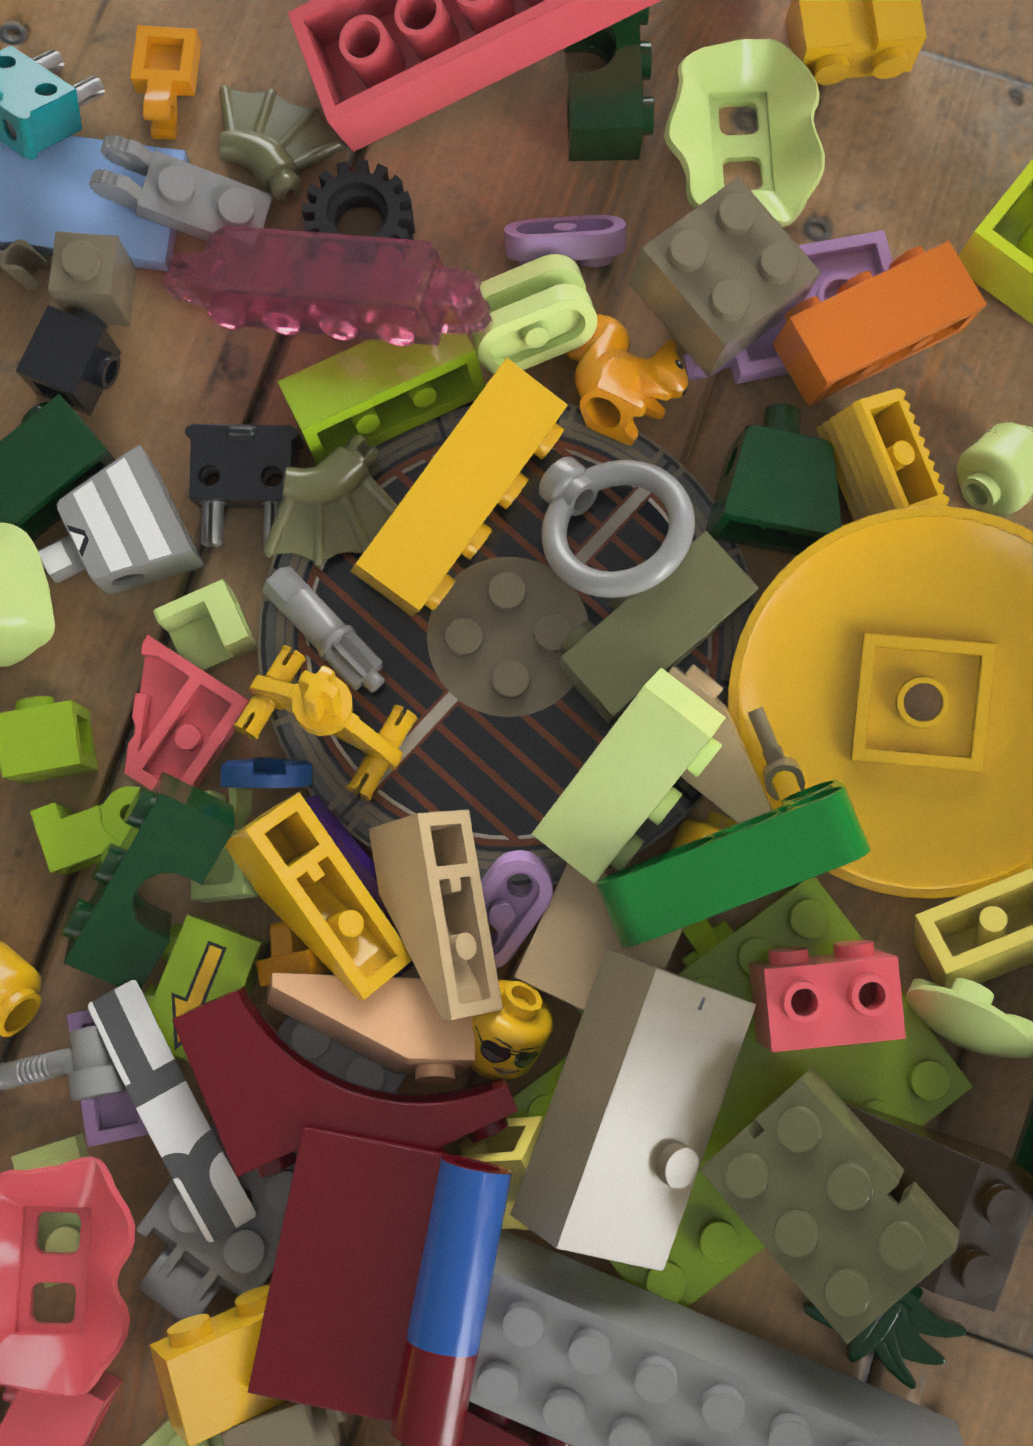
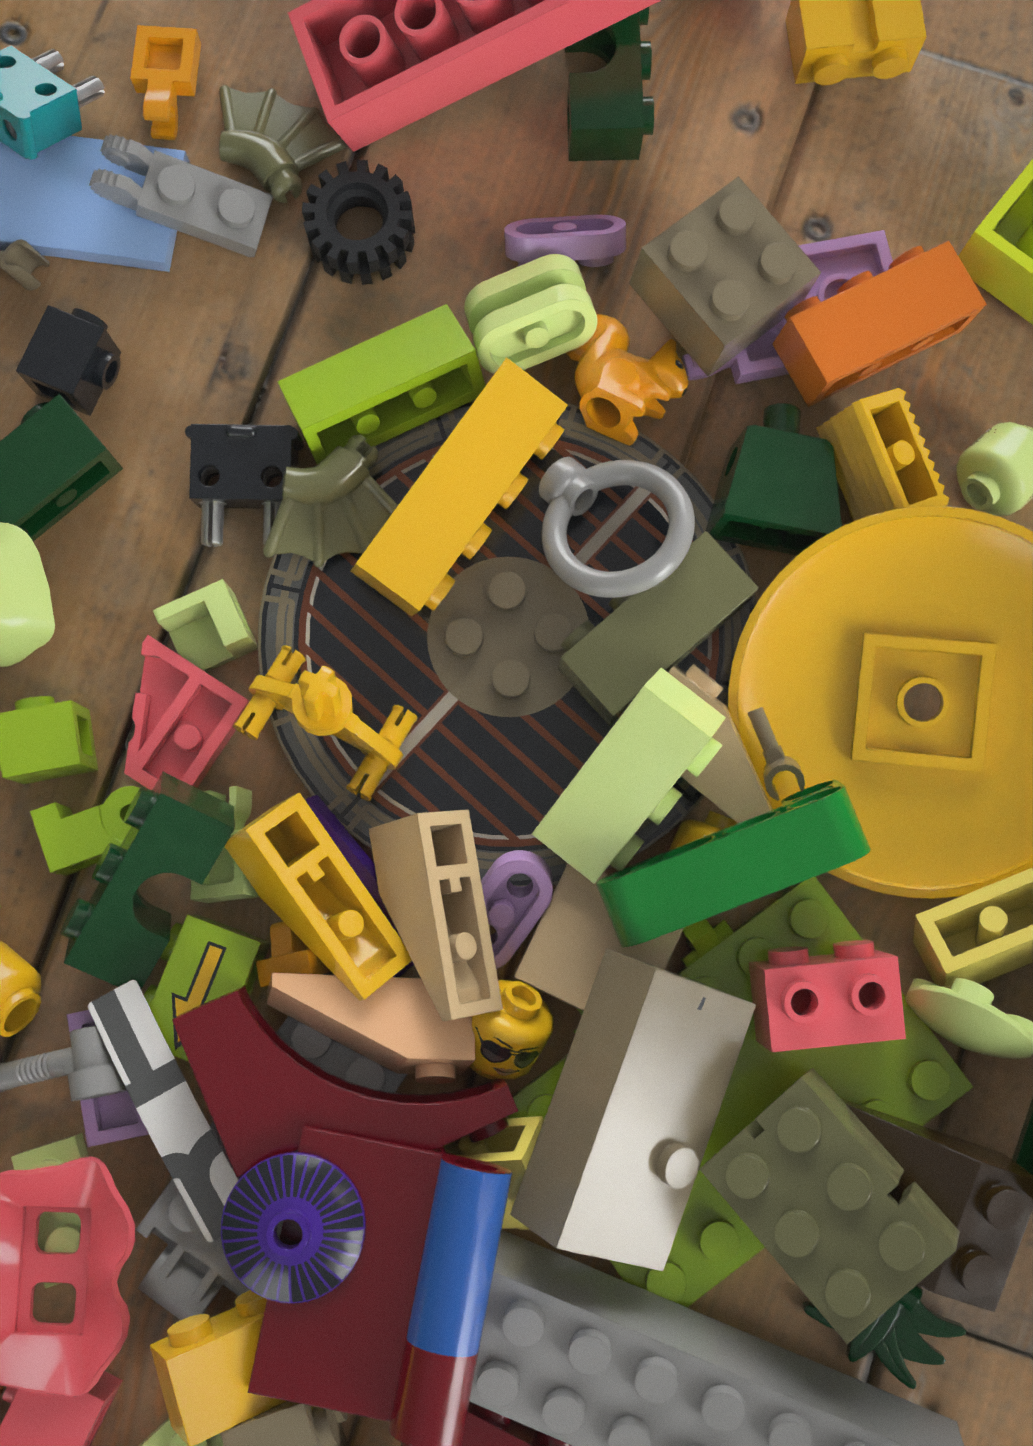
(93, 276): dark tan brick -> none
(121, 529): light grey torso -> none
(266, 773): blue tile -> none
(324, 629): light grey piece -> none
(324, 1206): none -> dish
(329, 286): clear pink hinge -> none
(786, 141): yellowish green piece -> none

